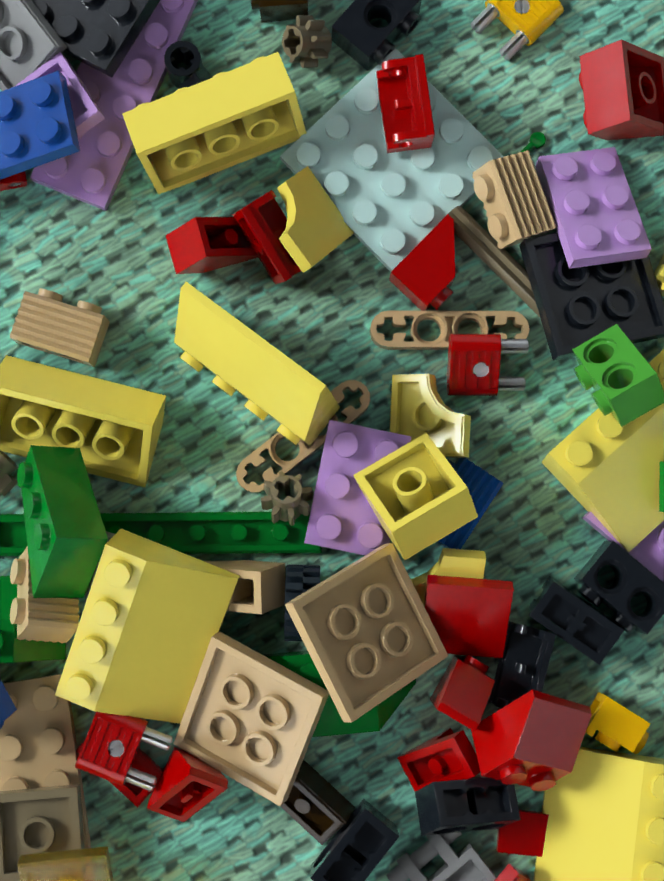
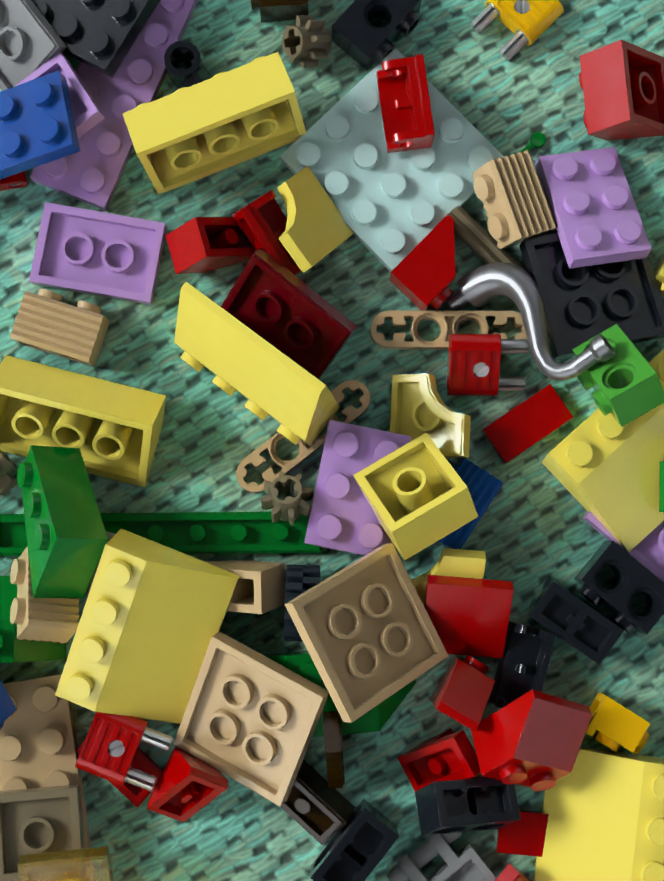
(98, 253): none -> lavender plate
(288, 314): none -> dark red tile
(333, 749): none -> dark brown tile
(516, 283): none -> flat silver animal
(527, 423): none -> red tile

